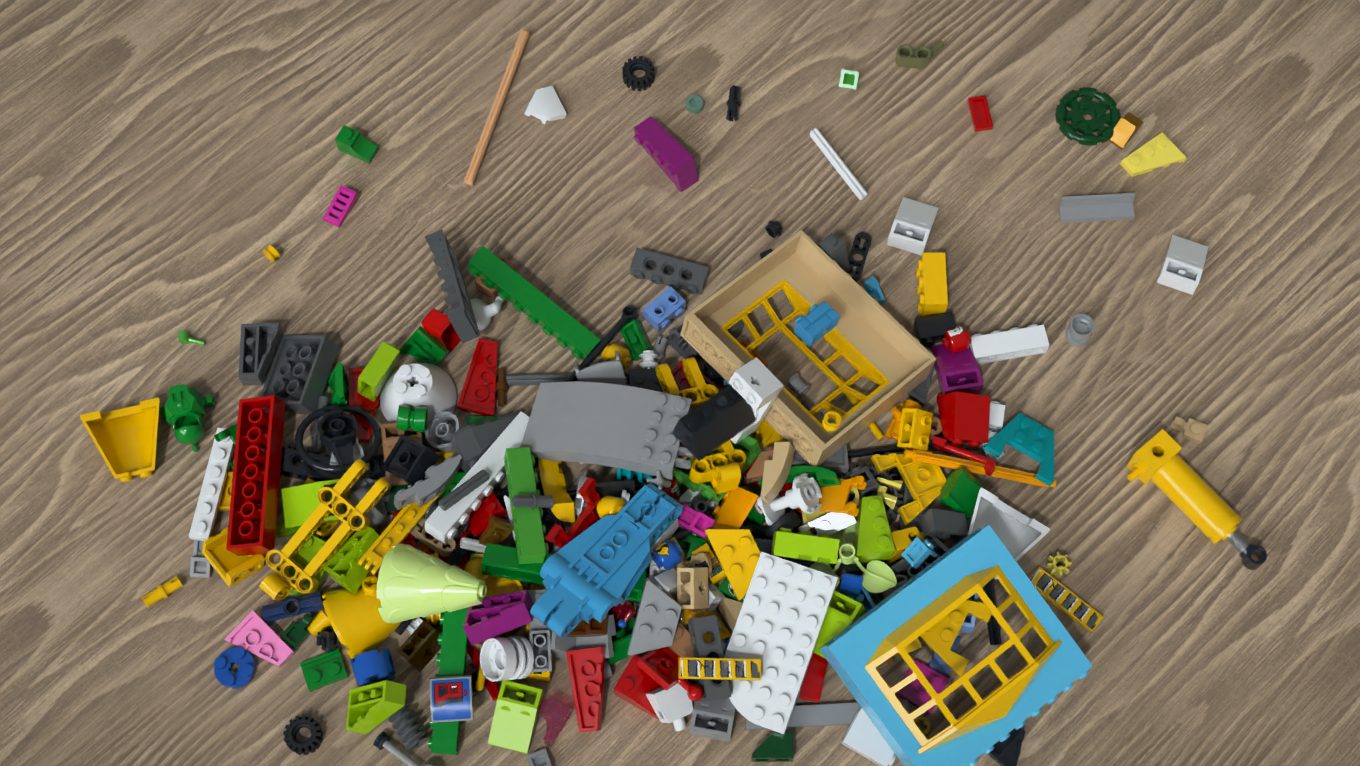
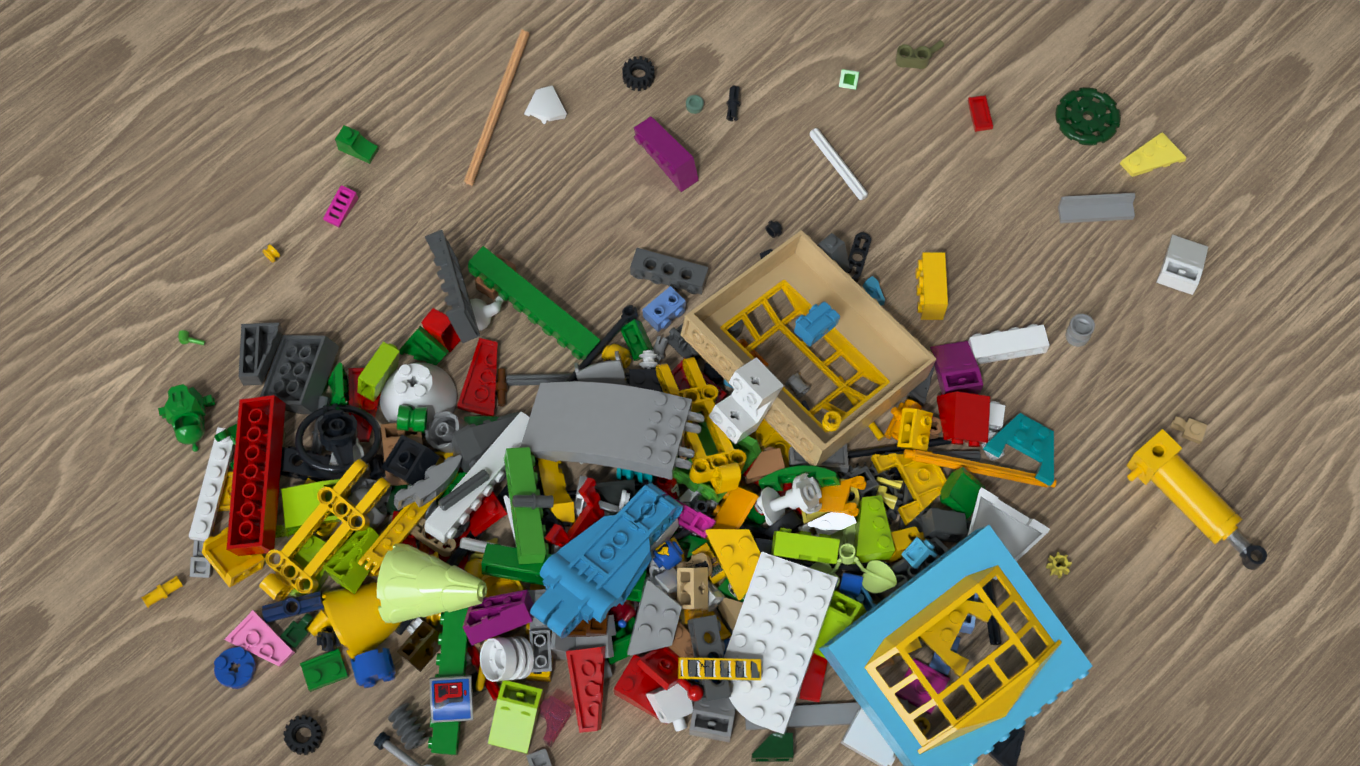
(126, 438): yellow cone -> none
(370, 585): yellow bush -> none
(373, 704): lime wedge -> none
(497, 531): pearl gold slope -> none
(610, 506): yellow head -> none
(660, 481): light grey bar -> none
(714, 422): black slope -> none
(776, 471): tan slope -> none
(912, 226): white slope -> none
(932, 328): black brick -> none
(942, 445): red hinge -> none
(956, 339): red head -> none
(1066, 600): tile -> none
(1125, 130): slope -> none

